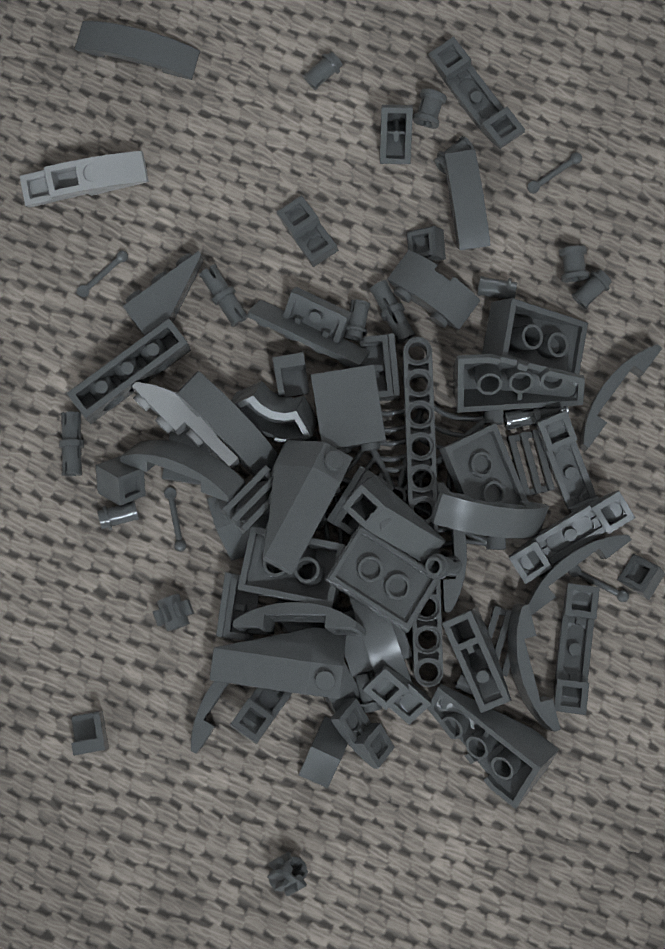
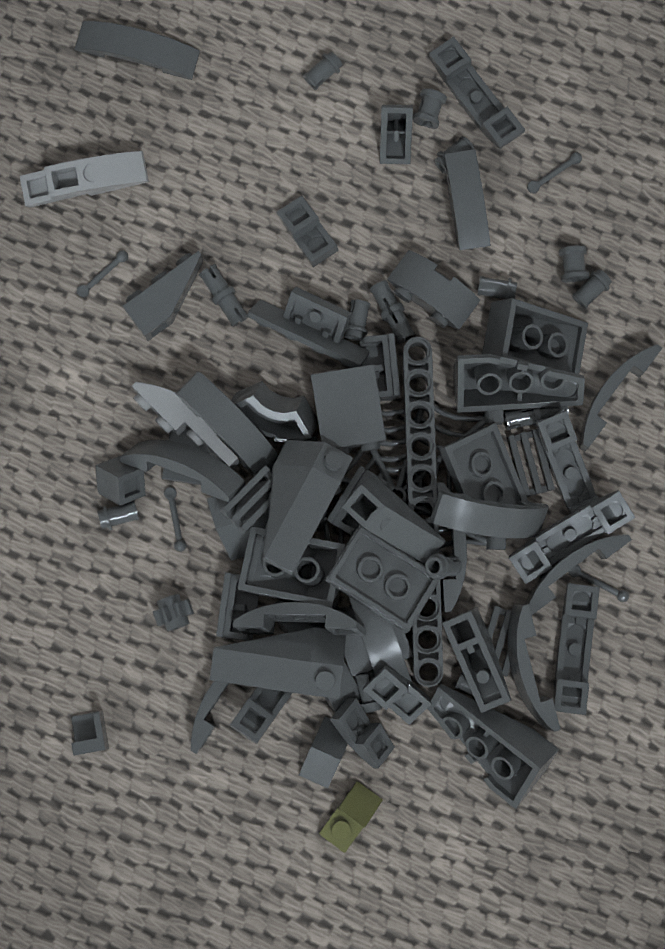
(71, 443): dark grey pin -> none
(136, 364): dark grey brick -> none
(287, 874): dark grey gear -> none
(291, 375): dark grey panel -> none
(351, 816): none -> olive slope
(427, 242): dark grey slope -> none
(641, 576): dark grey slope -> none

